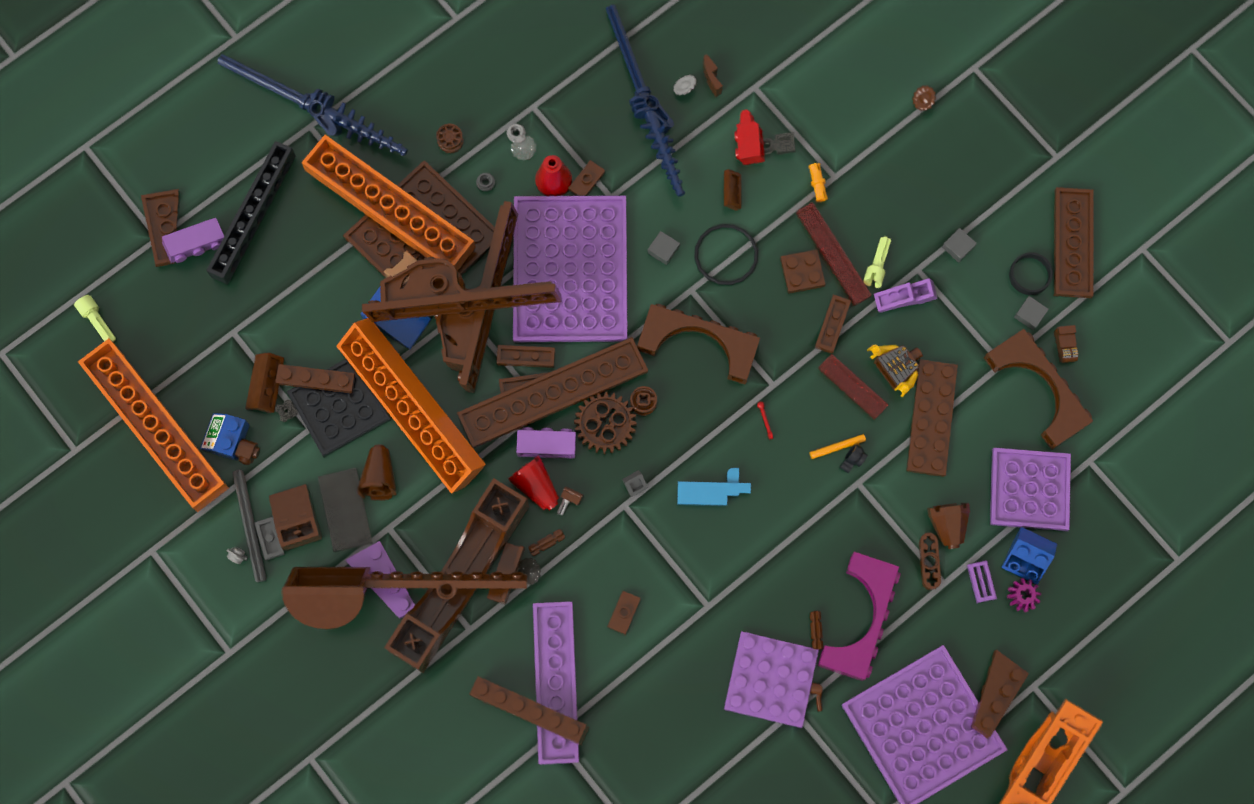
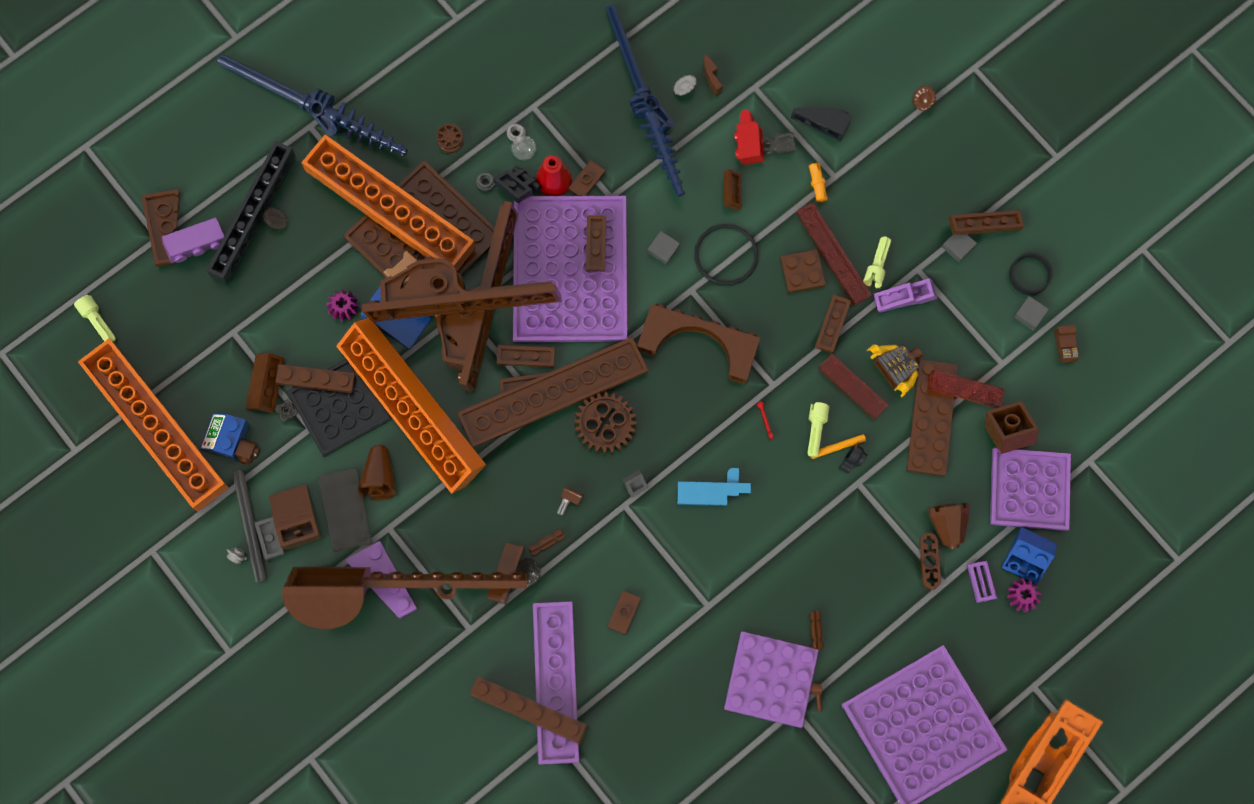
(275, 218): none -> clear smoke piece
(336, 302): none -> magenta gear
(483, 539): reddish brown arch -> none
(513, 186): none -> black plate
(536, 484): red cone -> none
(546, 443): medium lavender brick -> none
(596, 243): none -> reddish brown plate
(643, 400): reddish brown wheel -> none
(818, 416): none -> yellowish green piece
(825, 120): none -> black slope
(879, 581): magenta arch -> none
(966, 389): none -> clear red plate
(986, 222): none -> reddish brown plate
(1000, 688): reddish brown wing -> none
(1011, 427): none -> reddish brown brick
(1024, 353): reddish brown arch -> none
(1073, 243): reddish brown plate -> none

